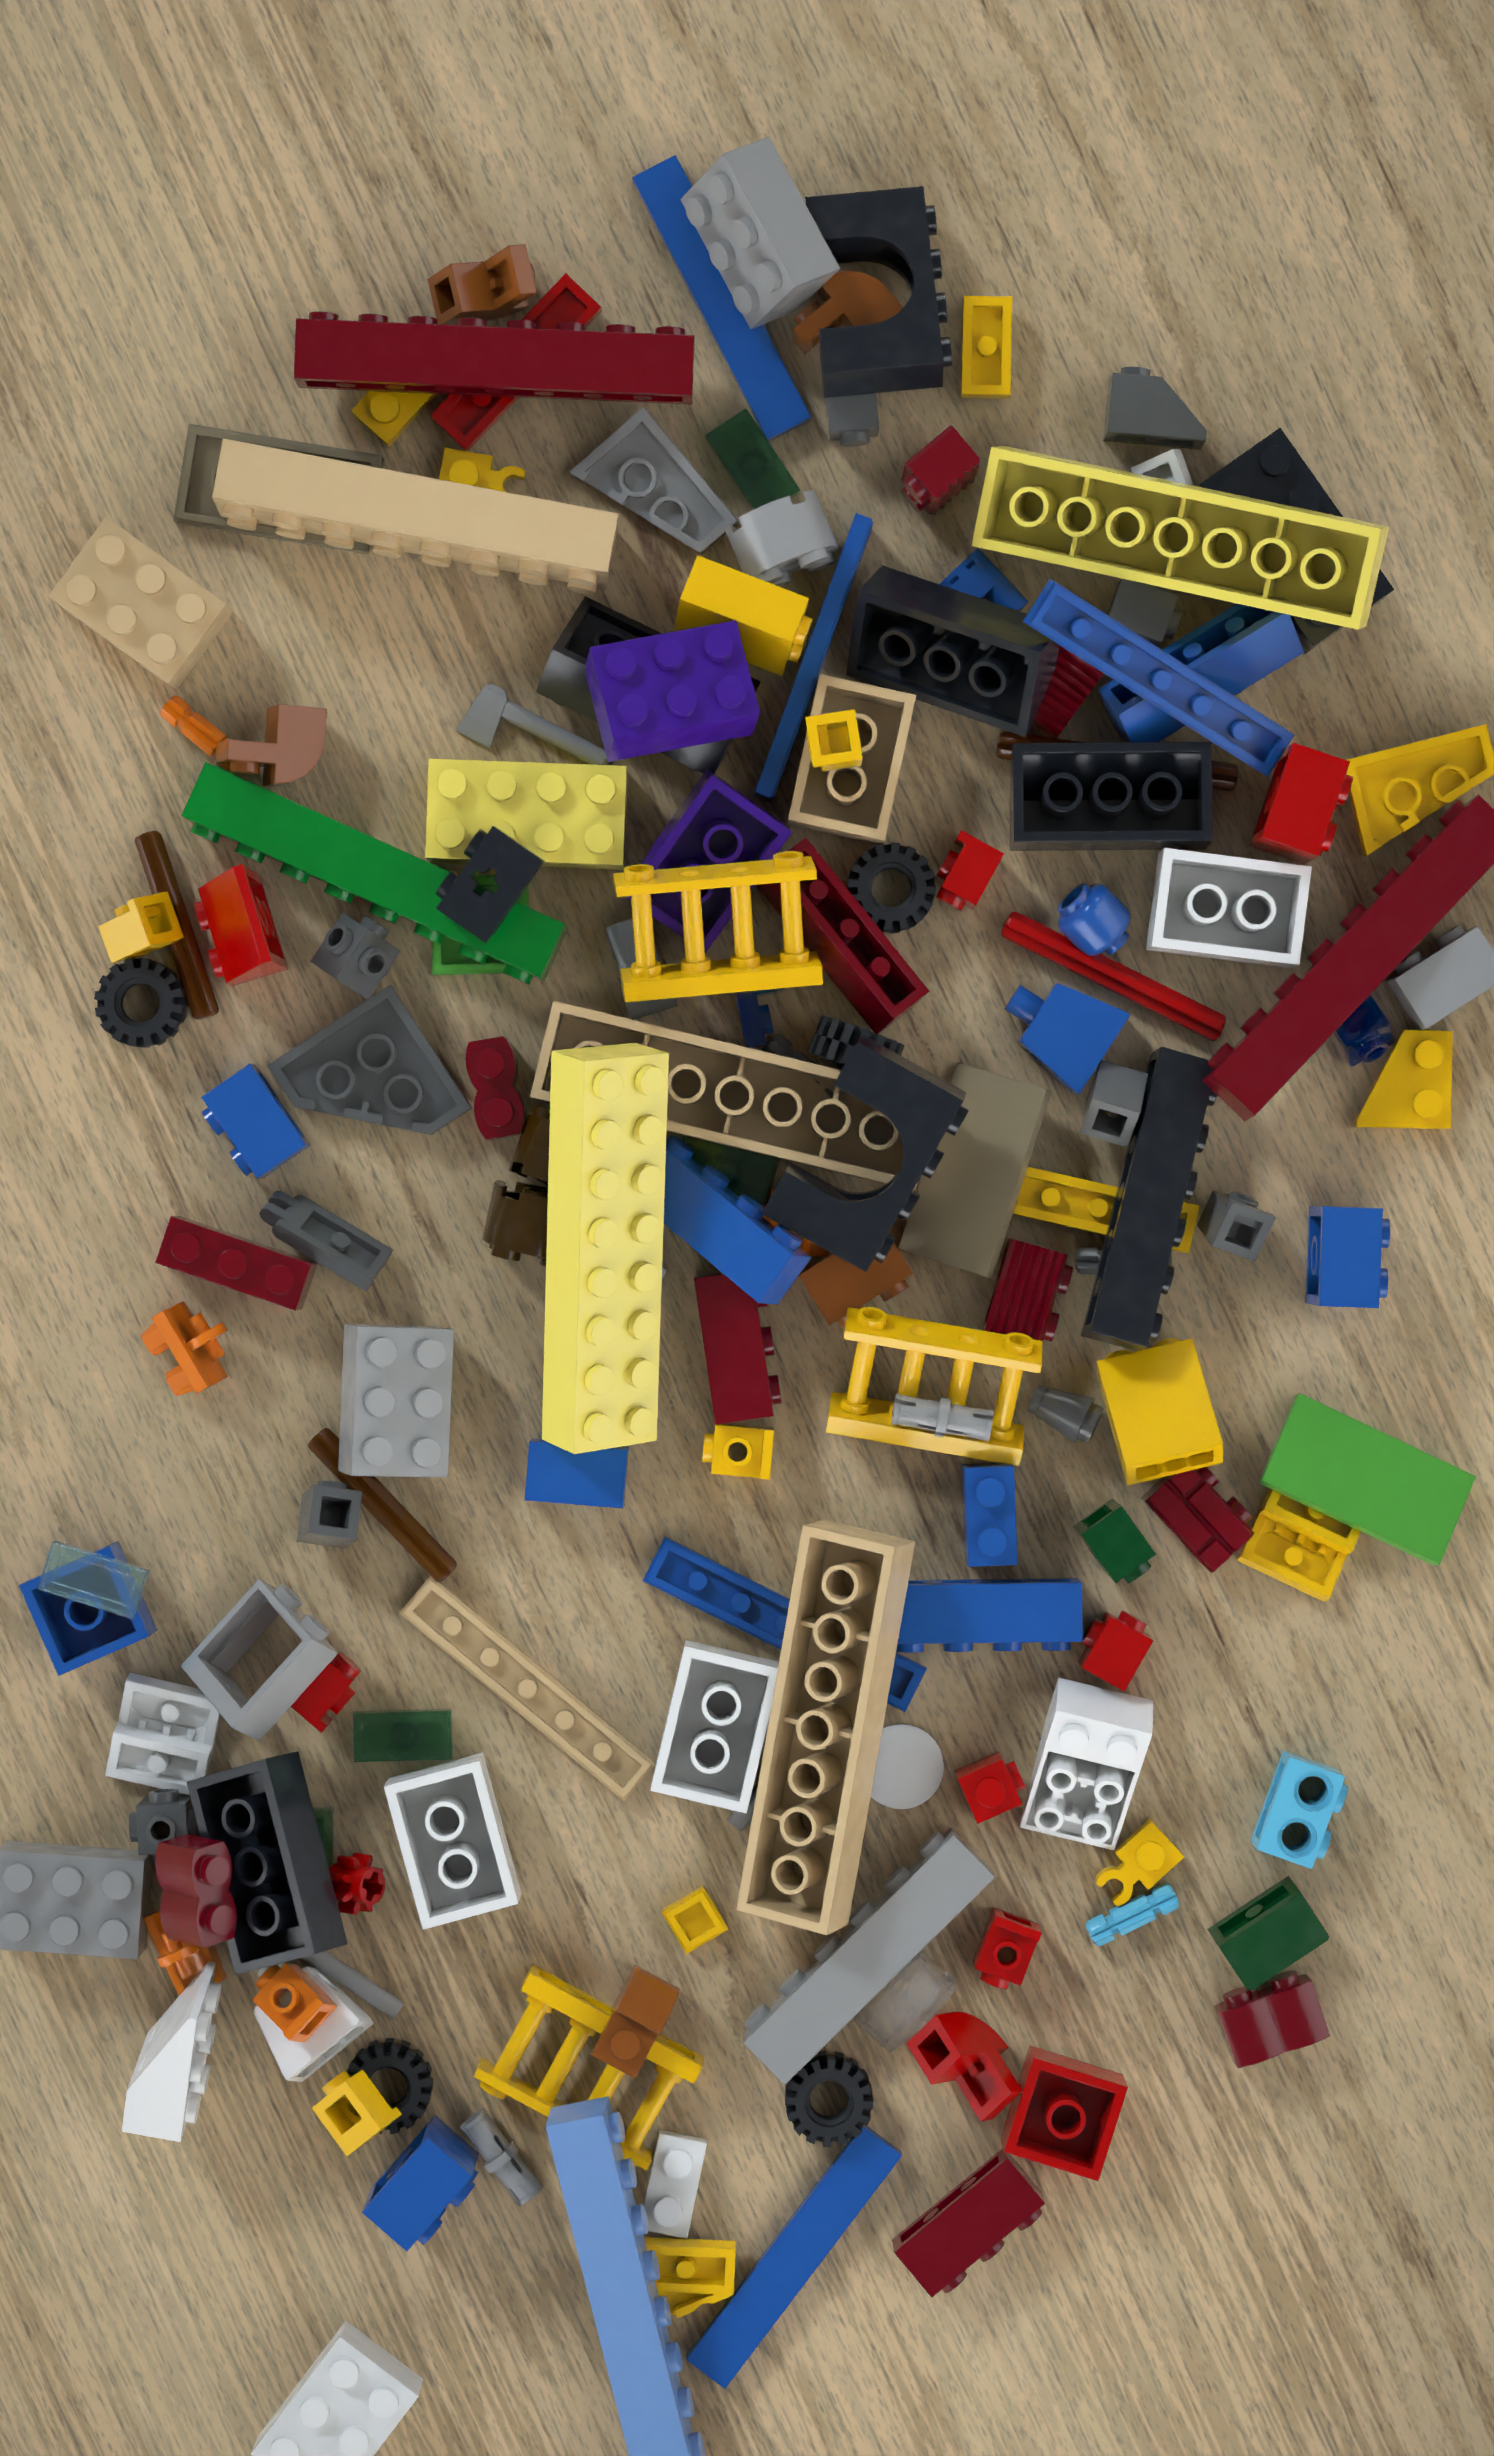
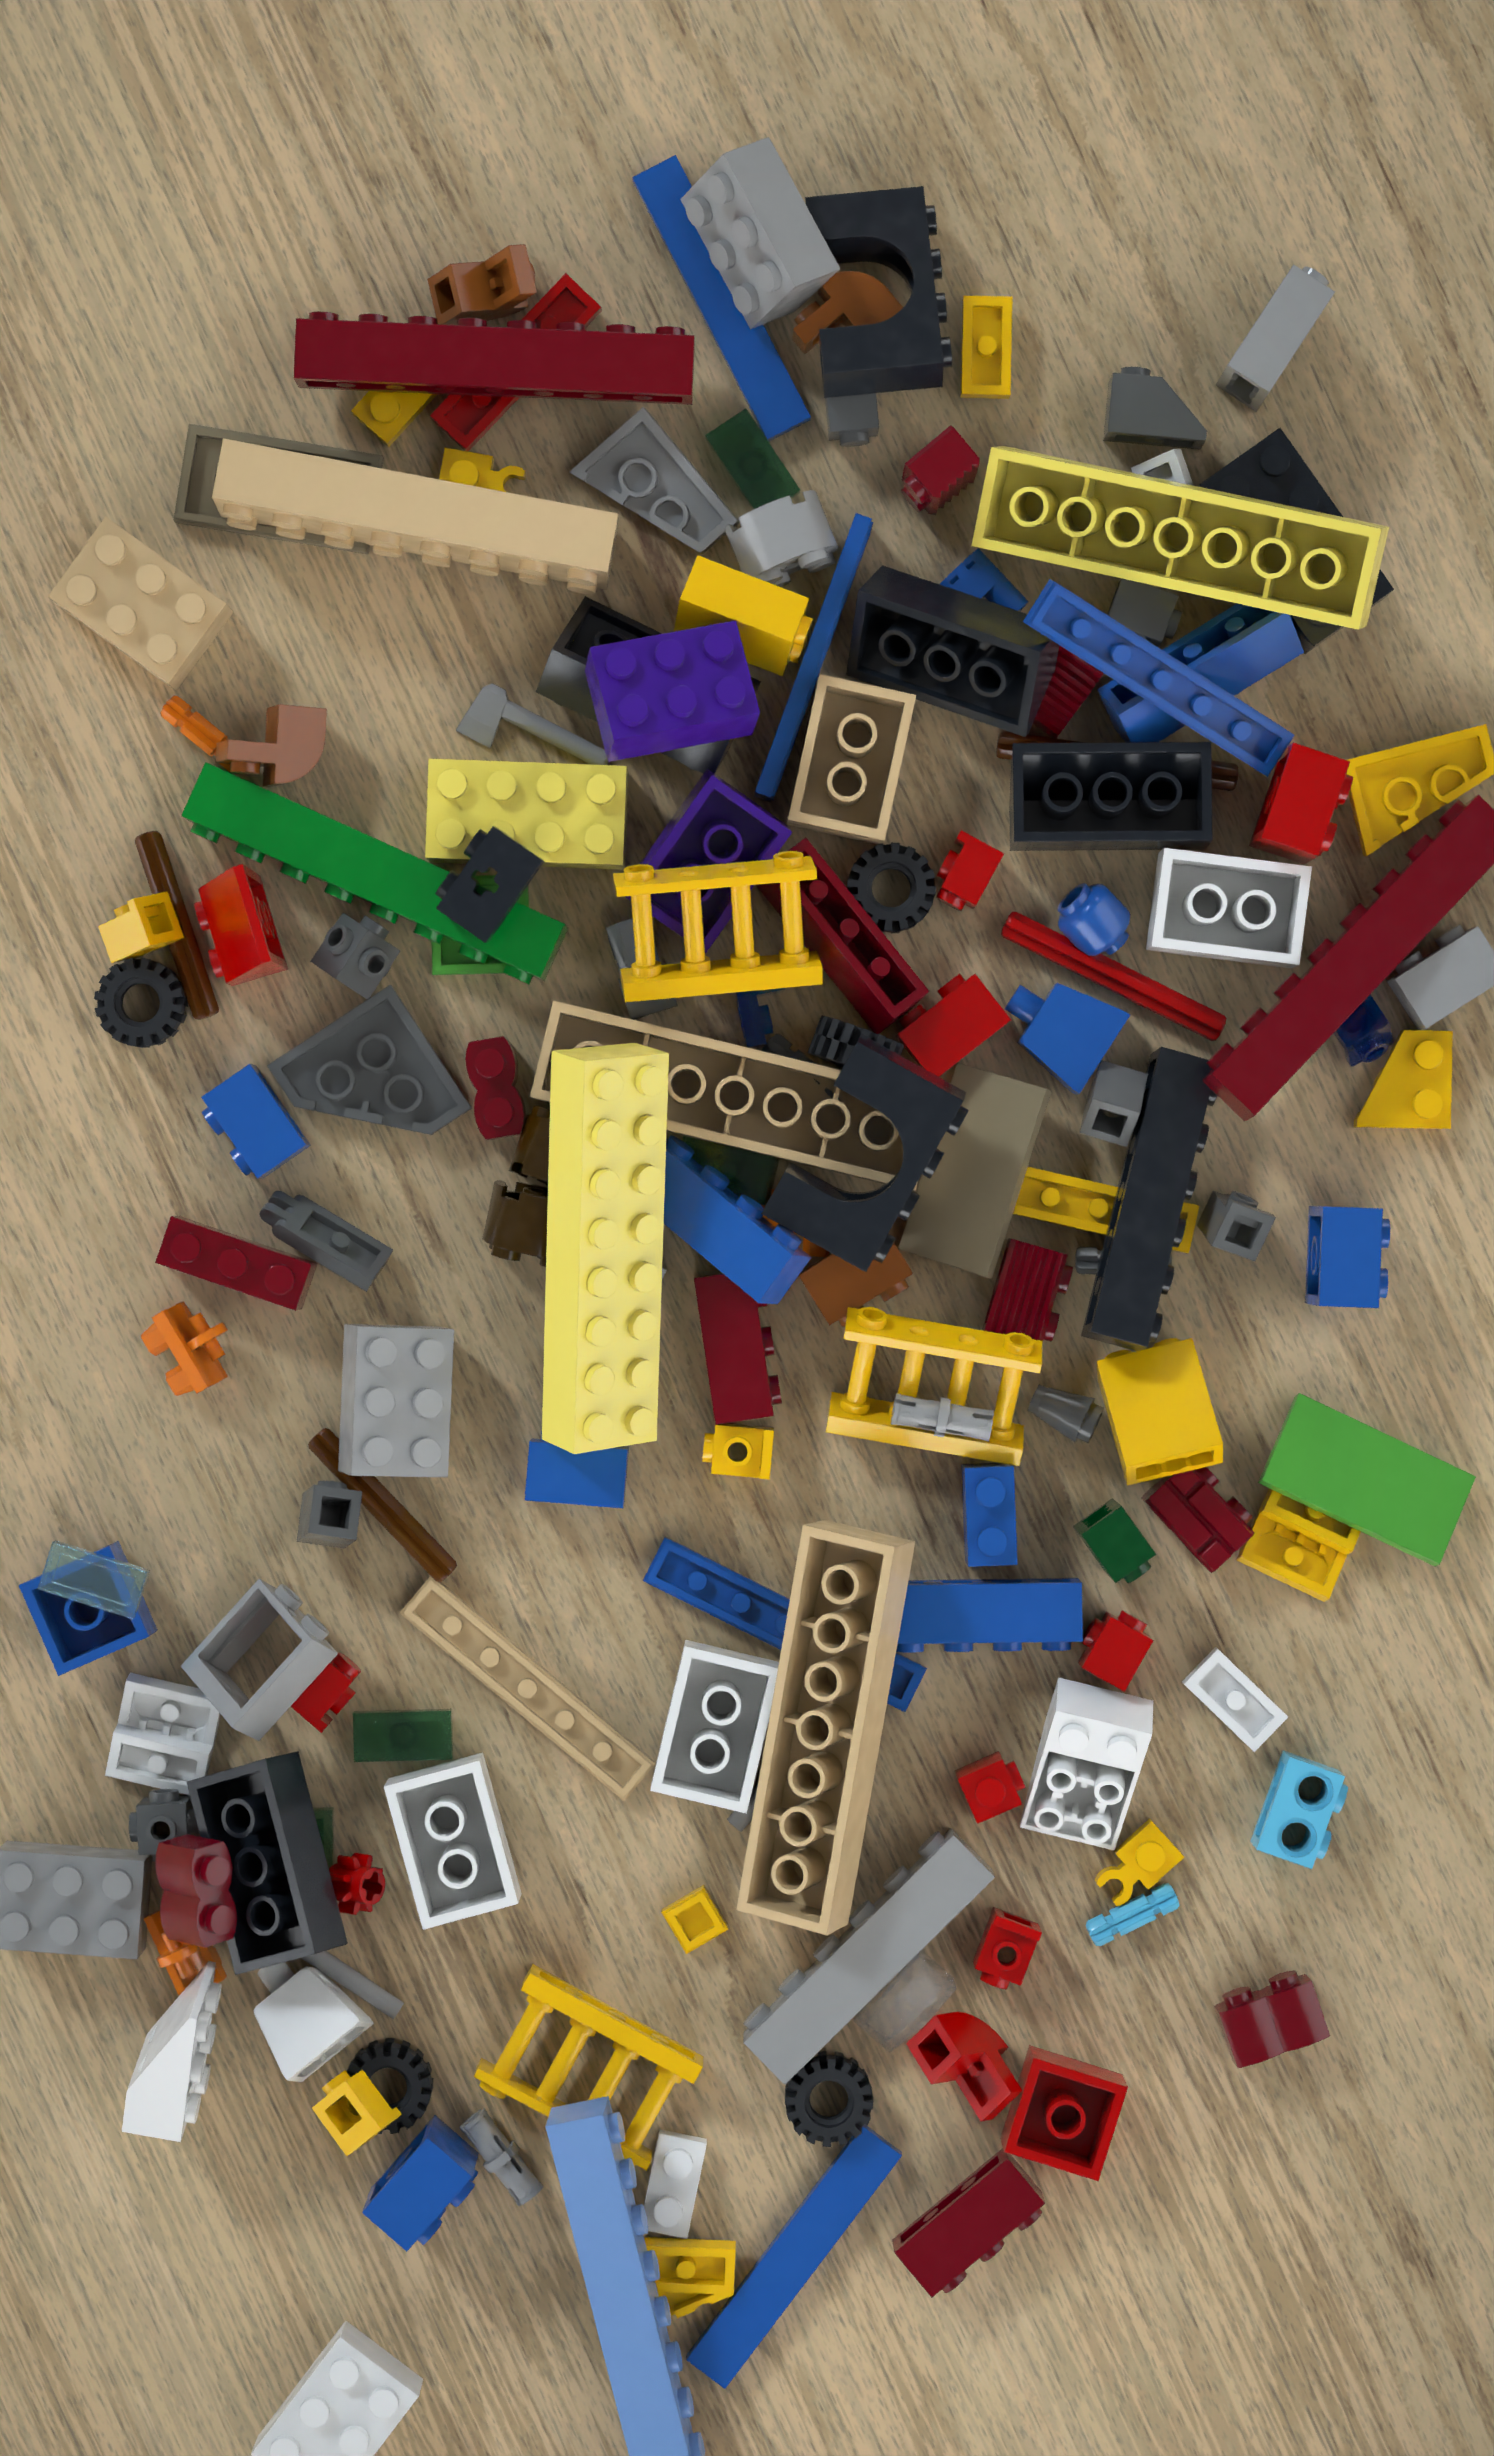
(308, 2006): orange brick -> none
(635, 2021): dark orange brick -> none
(834, 740): yellow brick -> none
(906, 1767): white sticker -> none
(953, 1025): none -> red brick
(1235, 1699): none -> white plate
(1269, 1933): dark green panel -> none
(1276, 336): none -> light grey brick

